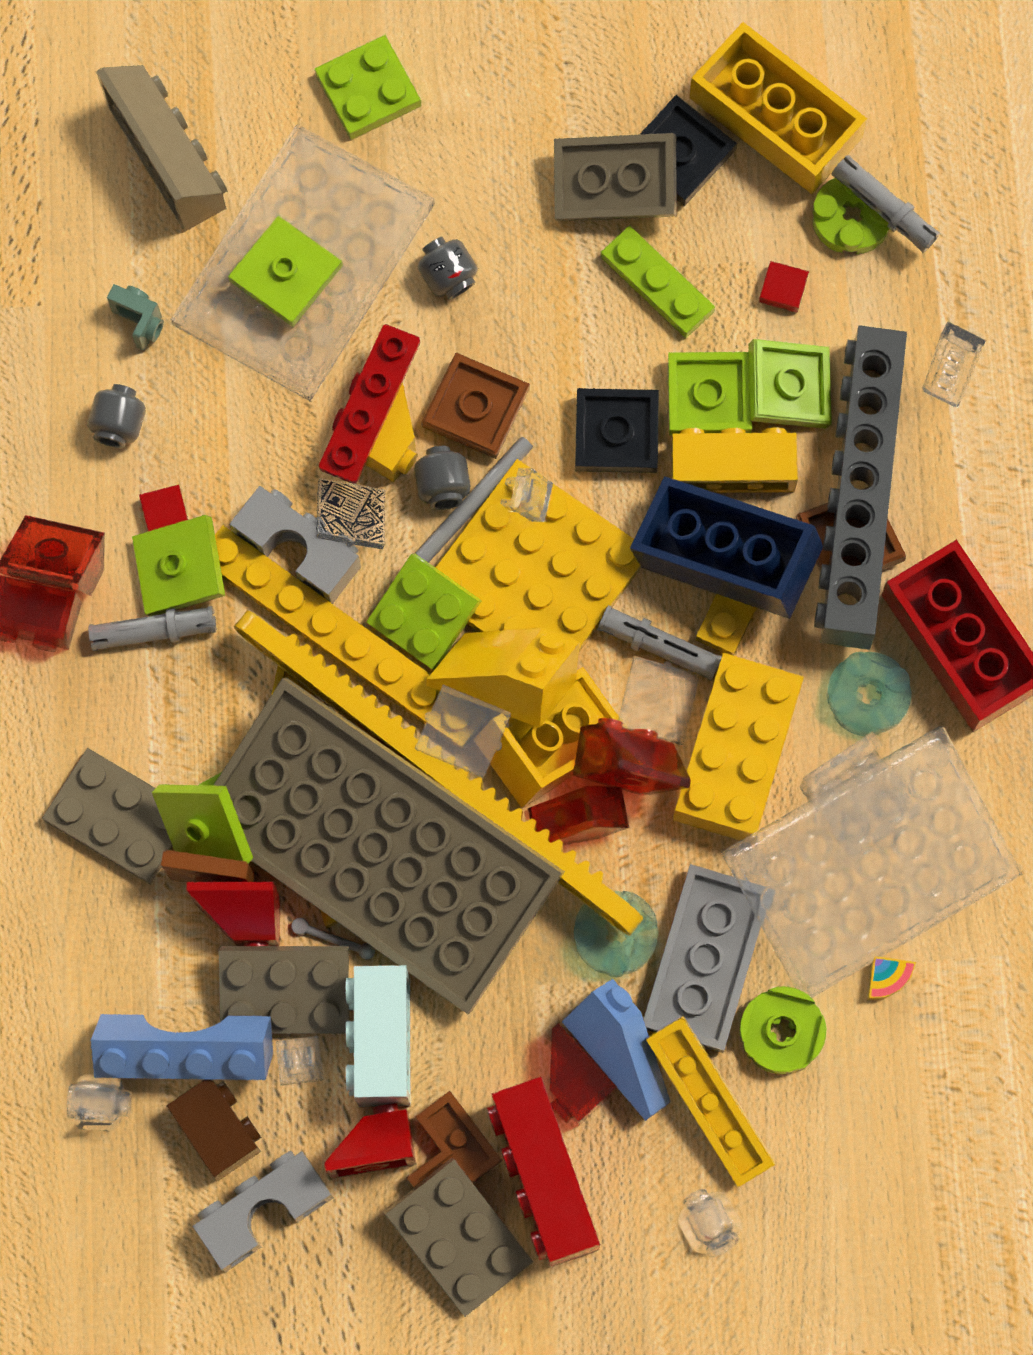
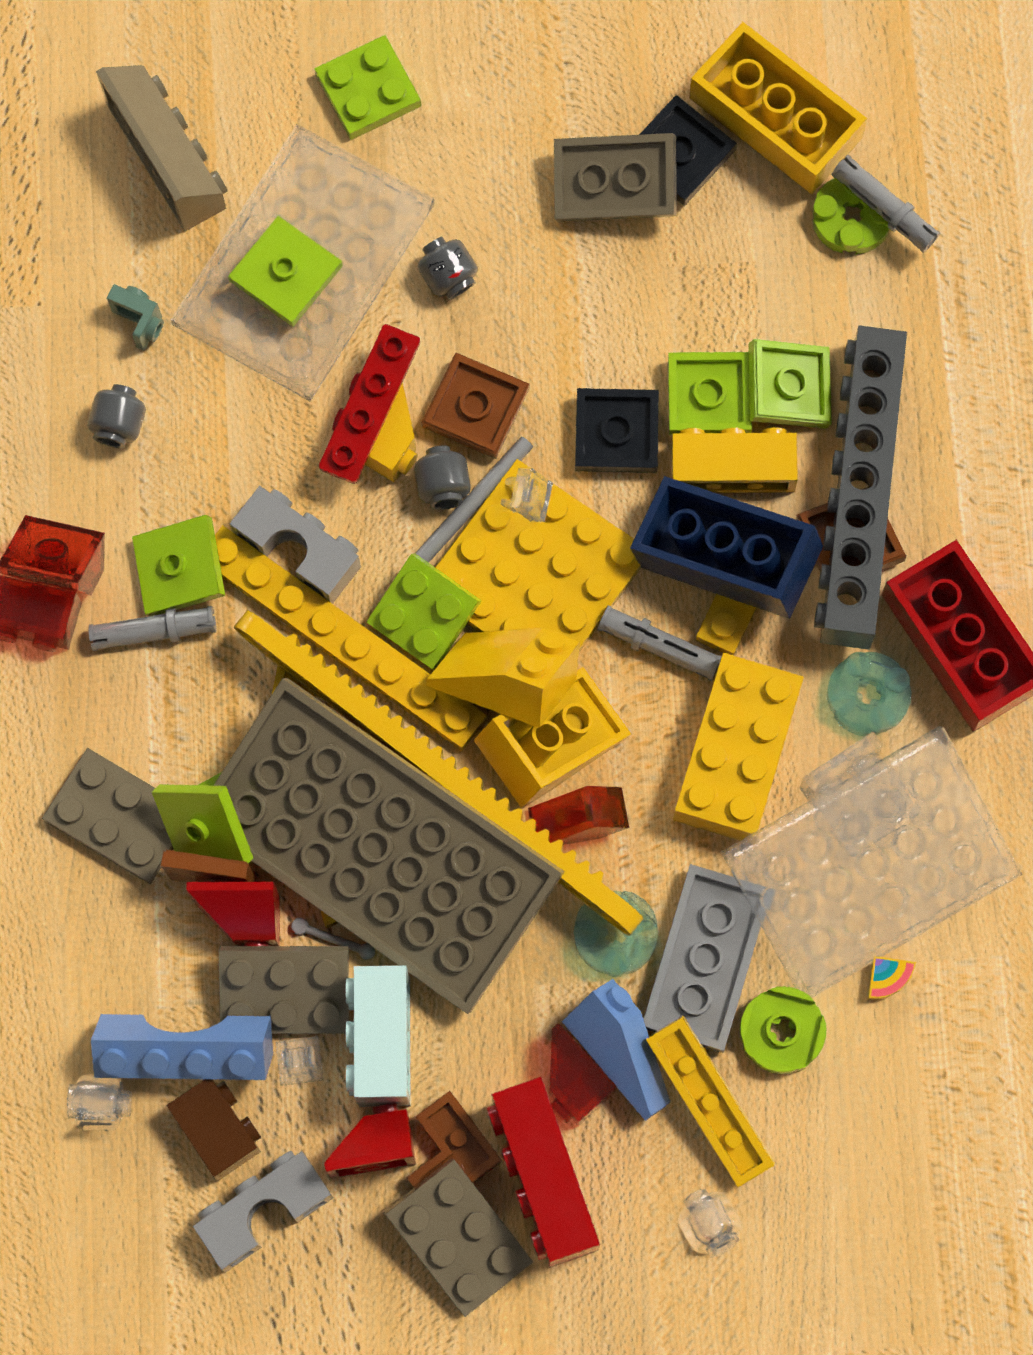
(163, 507): red tile -> none
(350, 514): clear piece -> none
(463, 731): clear piece -> none
(628, 759): clear red slope -> none
(657, 282): lime plate -> none
(659, 699): clear piece -> none
(783, 286): red tile -> none
(953, 364): clear tile -> none

